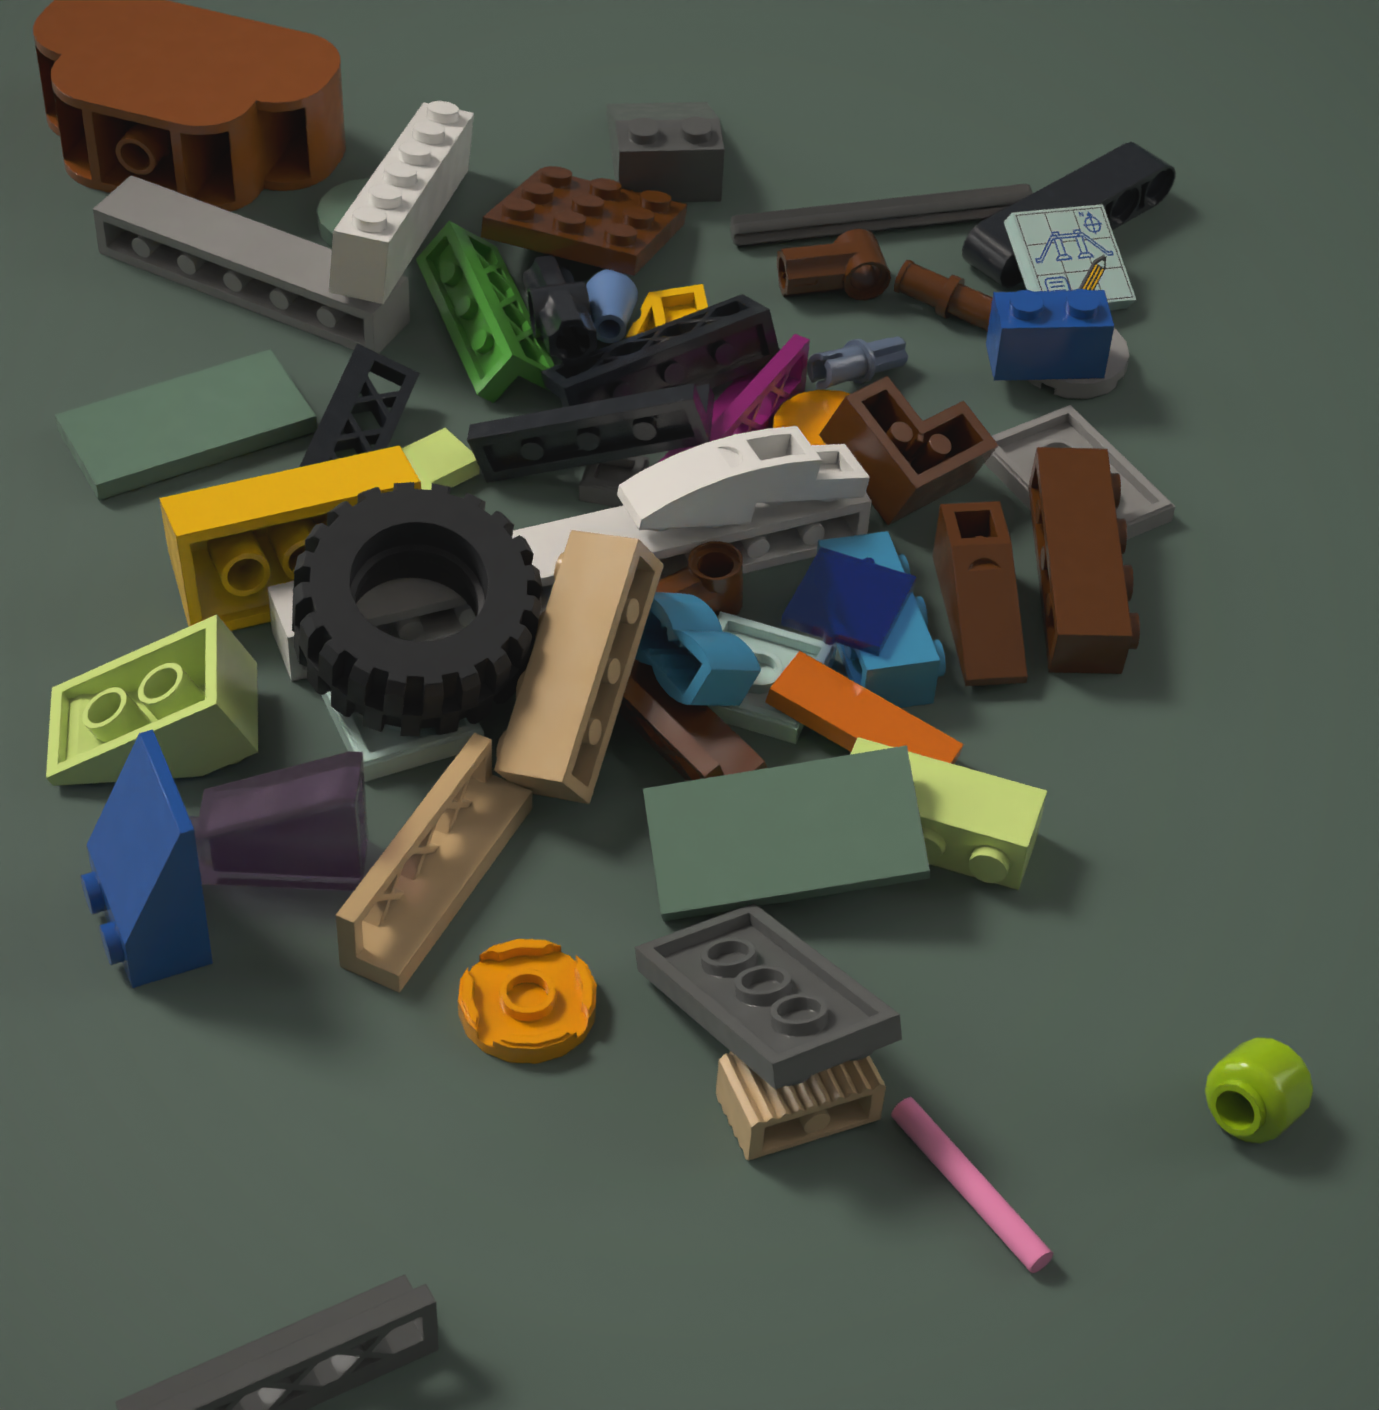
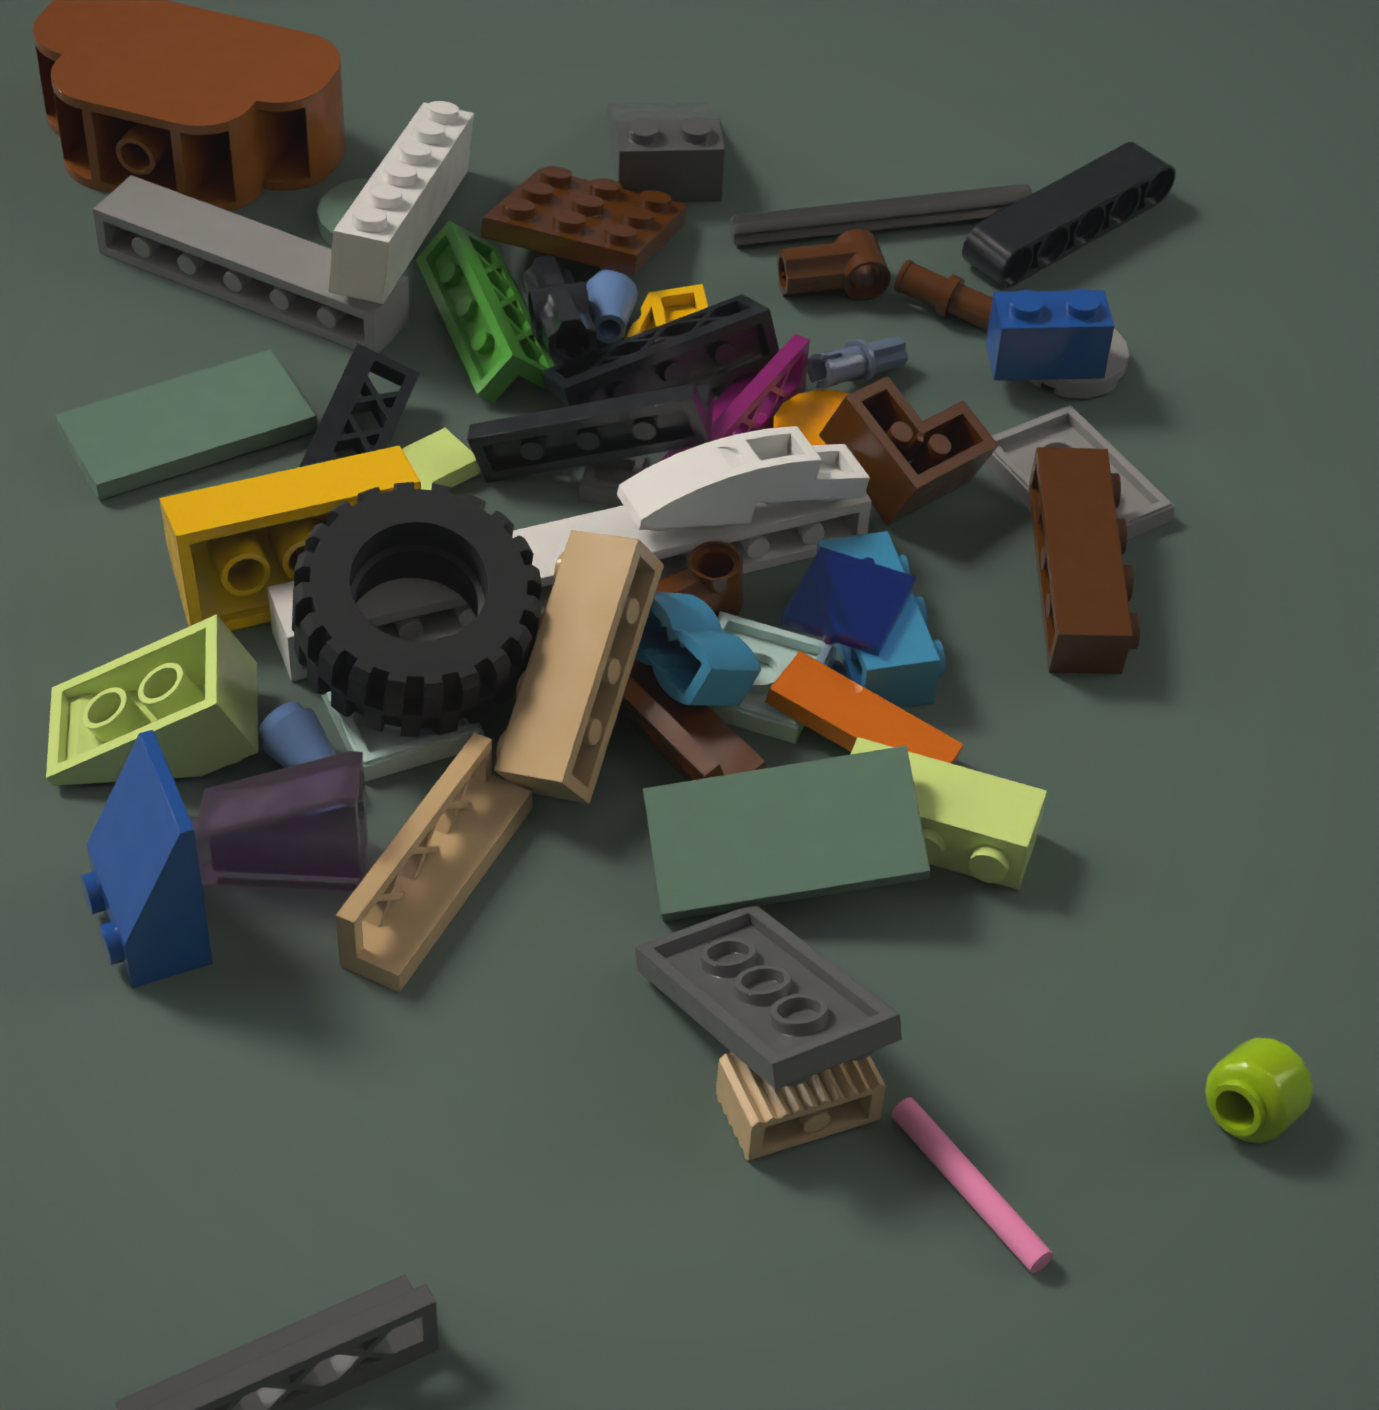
(294, 735): none -> medium blue cone
(526, 1021): light orange tile -> none
(980, 592): reddish brown slope -> none
(1070, 252): light aqua tile -> none

